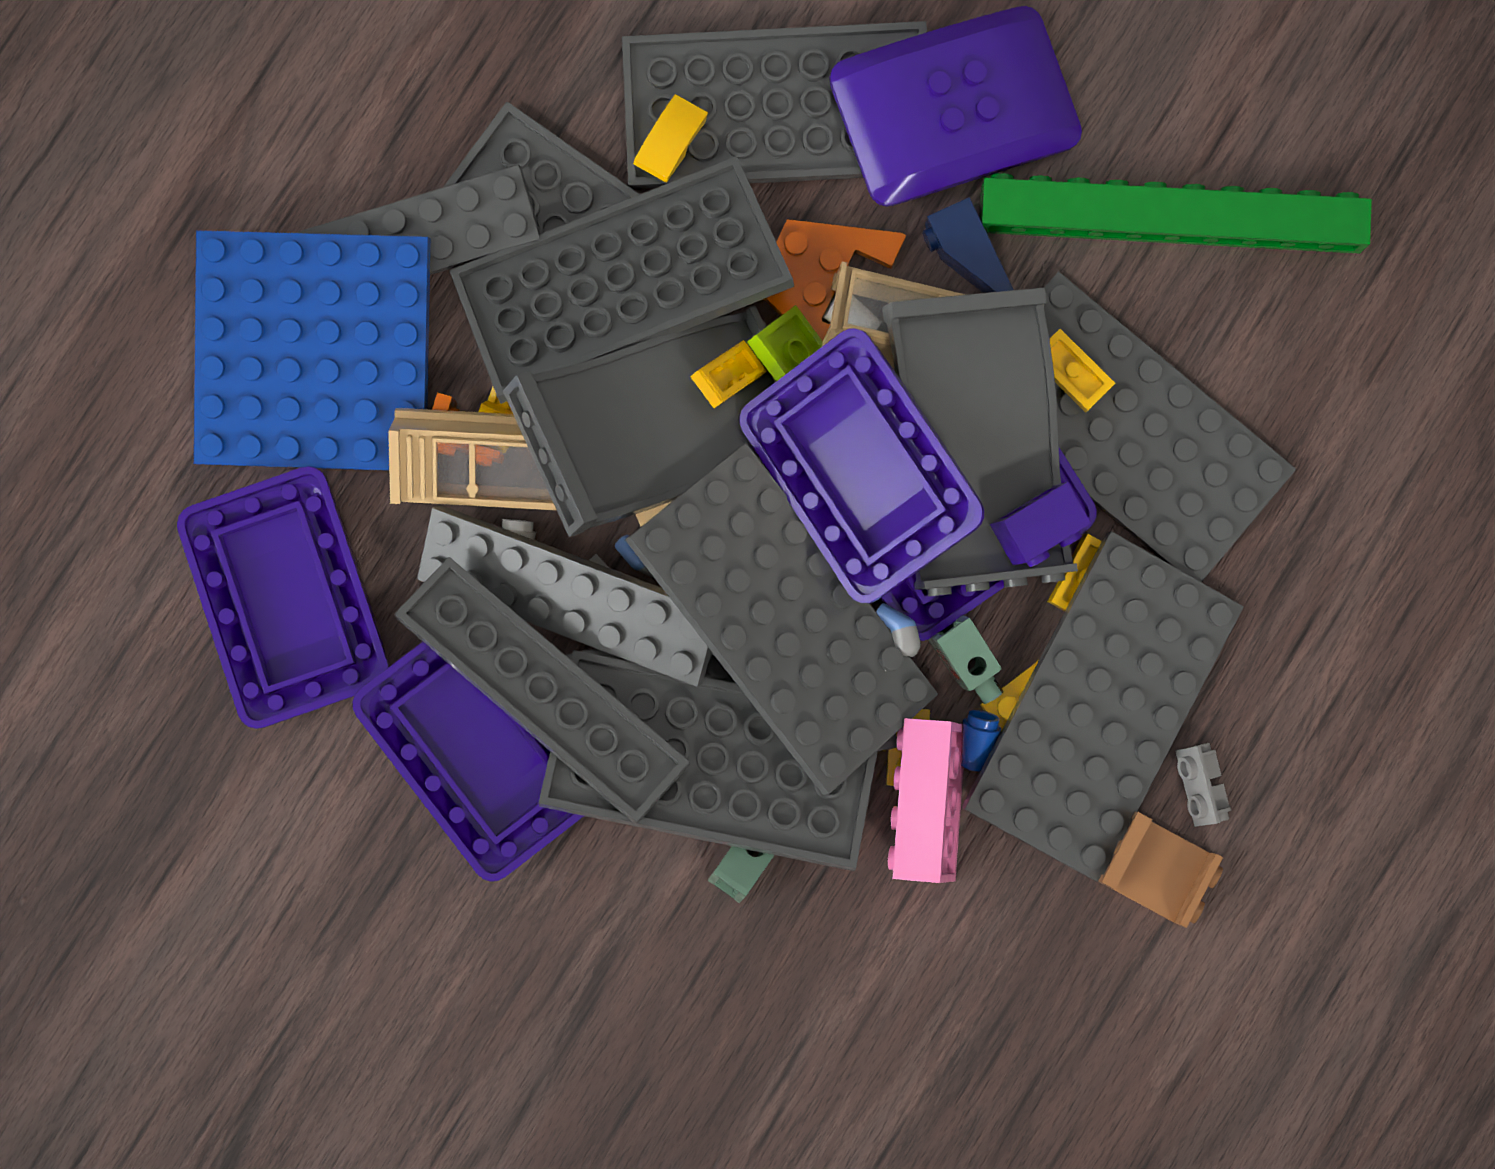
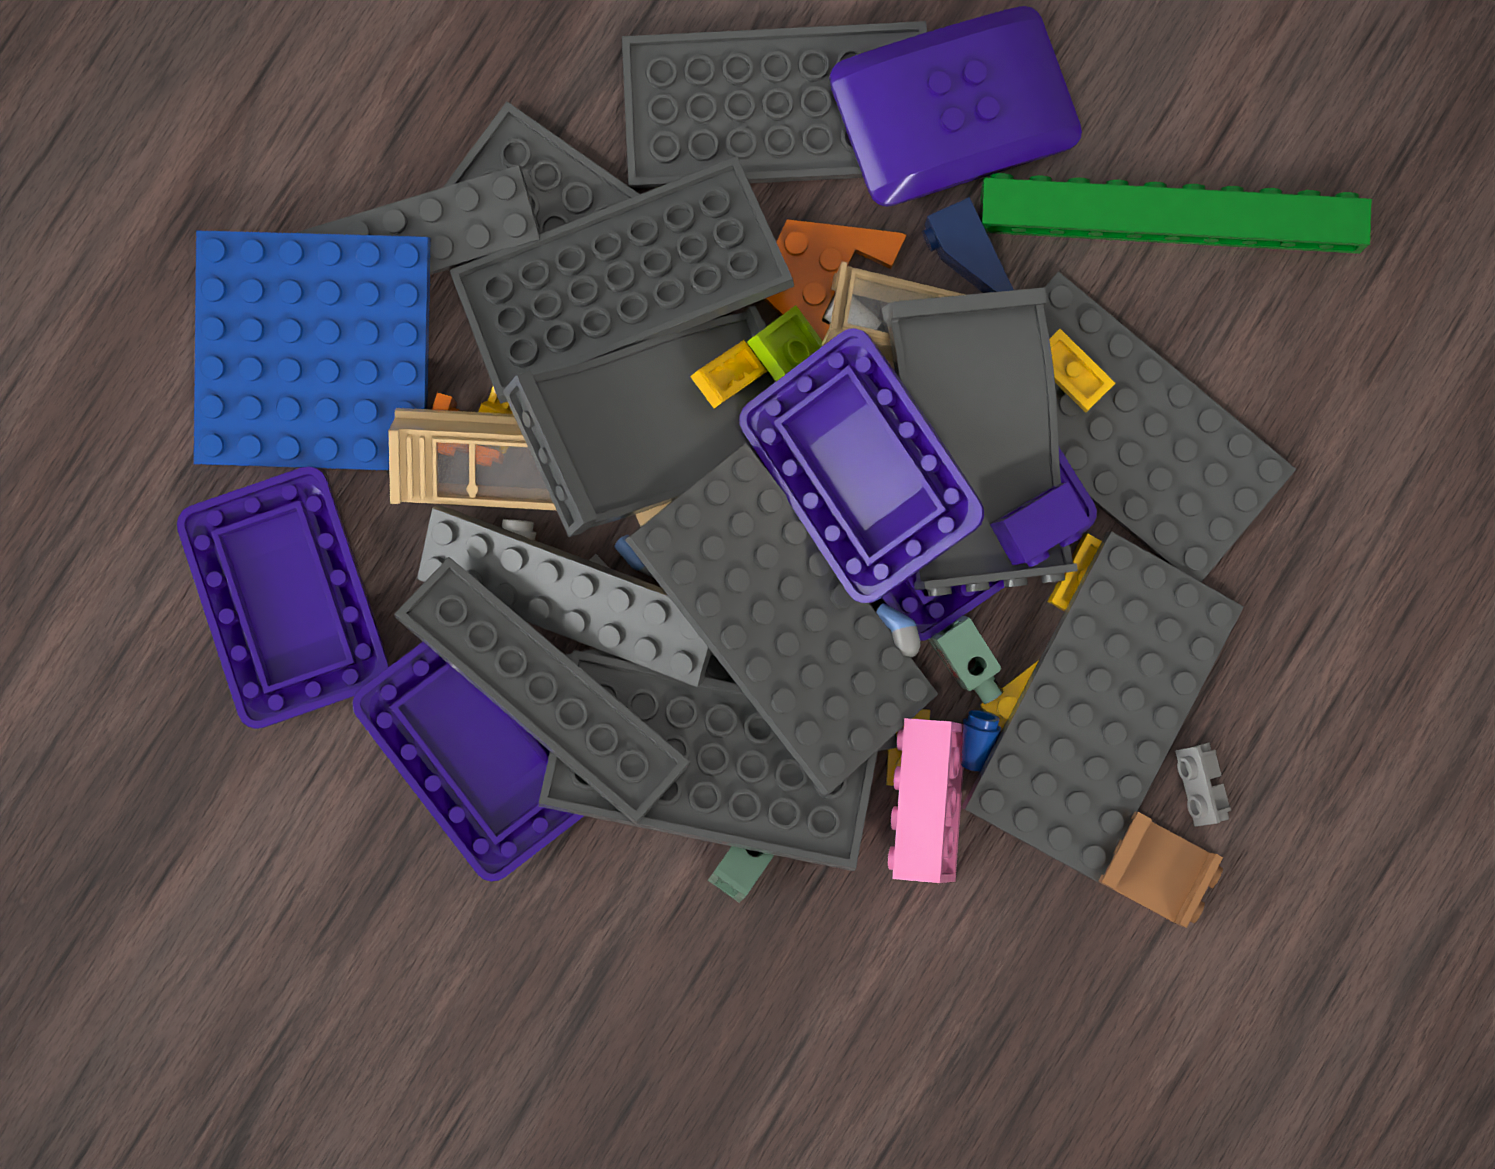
(670, 138): yellow slope -> none

